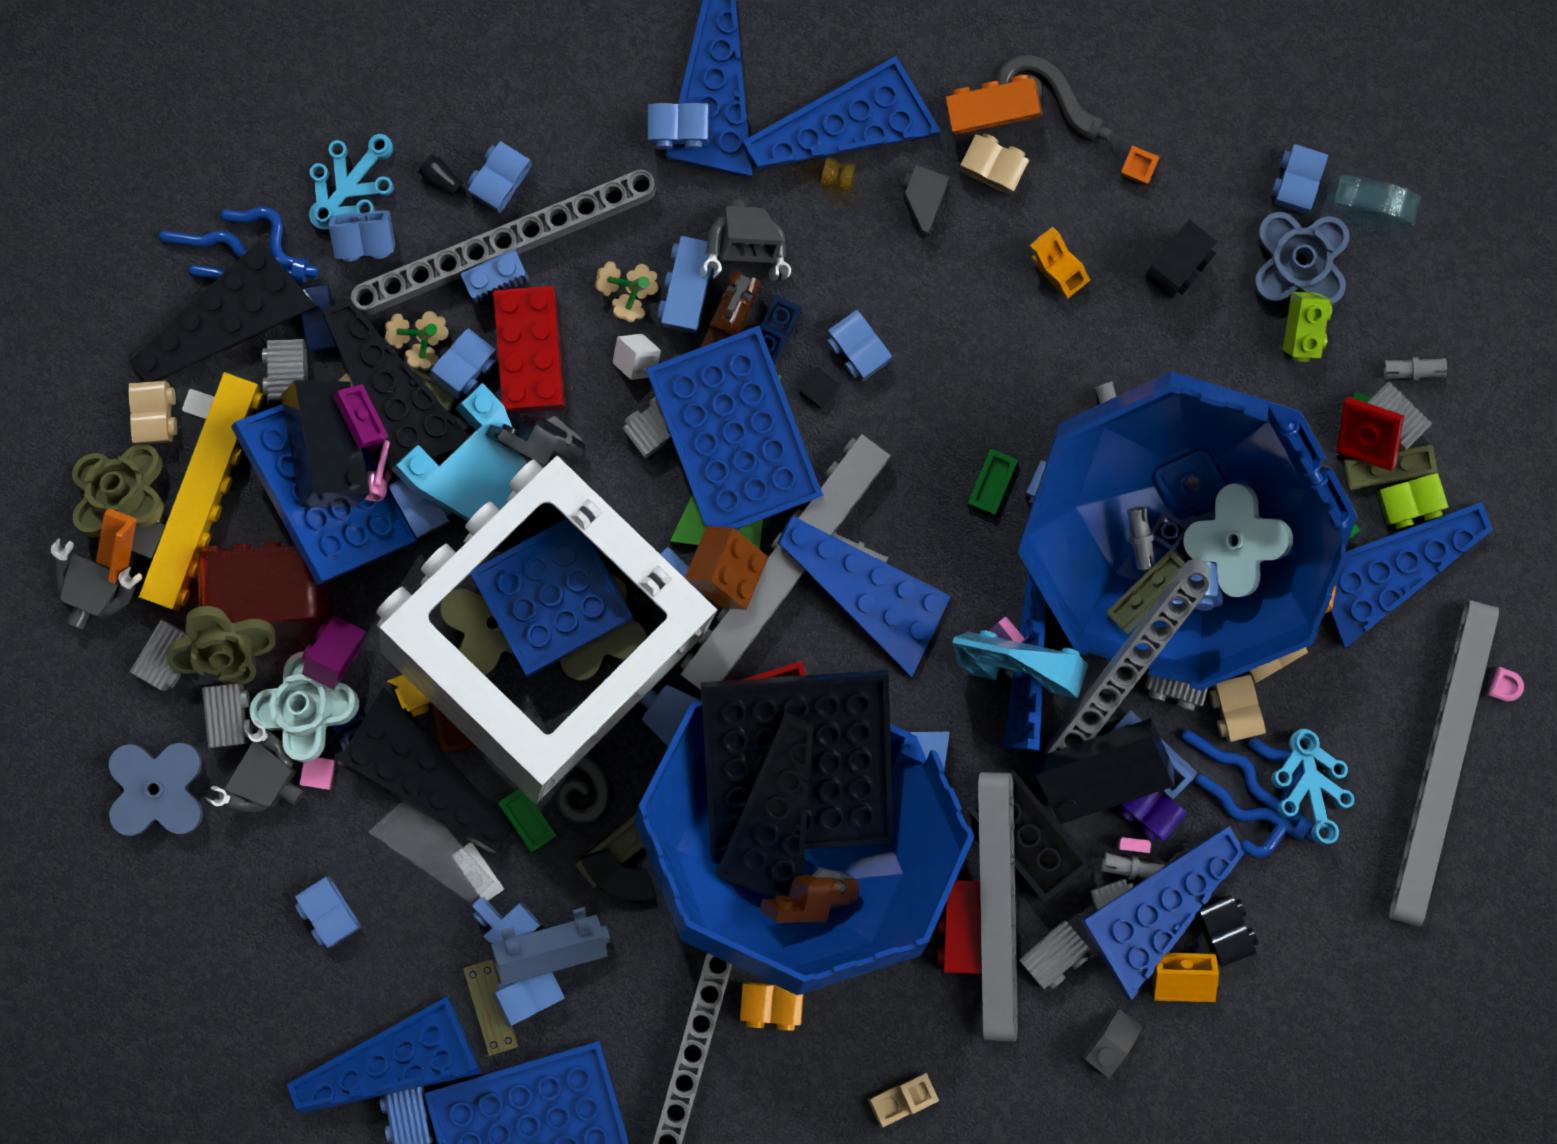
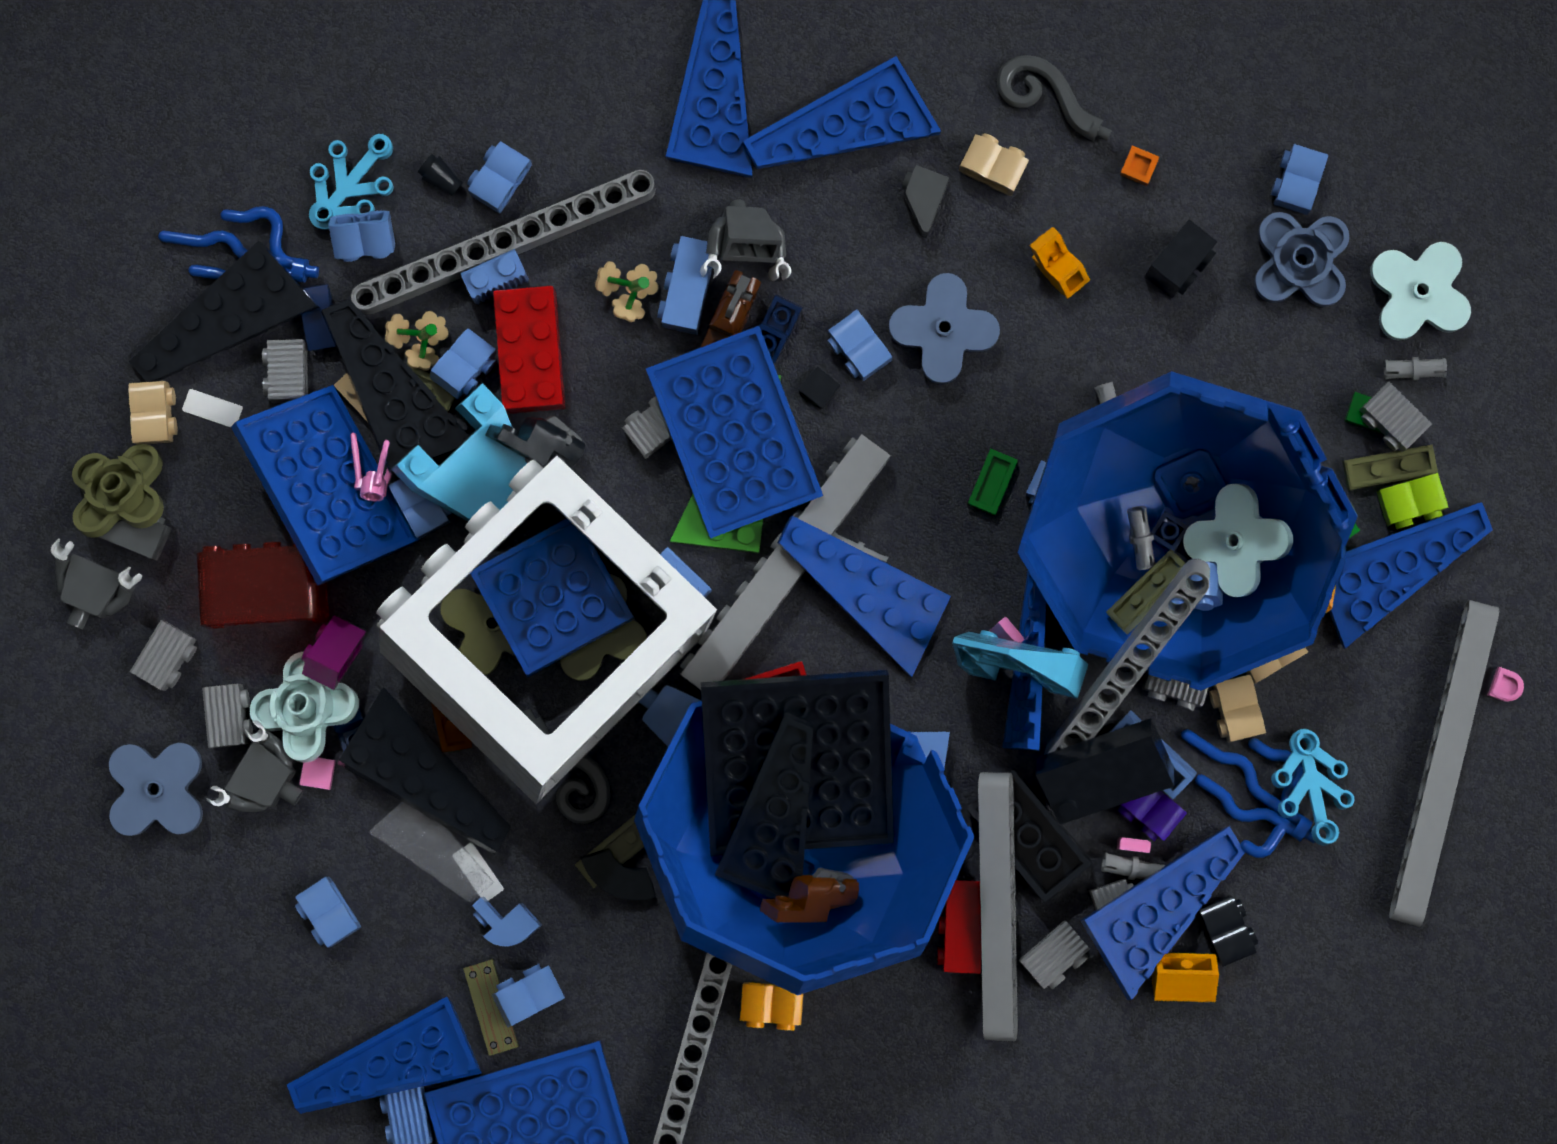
(116, 542): orange panel -> none
(200, 494): yellow brick -> none
(220, 646): olive plant -> none
(323, 451): black brick -> none
(361, 417): magenta panel -> none
(410, 697): yellow window -> none
(527, 820): green tile -> none
(550, 948): sand blue brick -> none
(634, 355): white panel -> none
(678, 125): medium blue brick -> none
(726, 567): dark orange brick -> none
(831, 173): clear yellow wheel -> none
(903, 1100): tan slope -> none
(944, 351): none -> sand blue plant
(994, 105): orange brick -> none
(1113, 1043): dark grey slope -> none
(1307, 325): lime brick -> none
(1370, 433): red tile -> none
(1377, 197): clear light blue brick -> none
(1406, 308): none -> light aqua plant

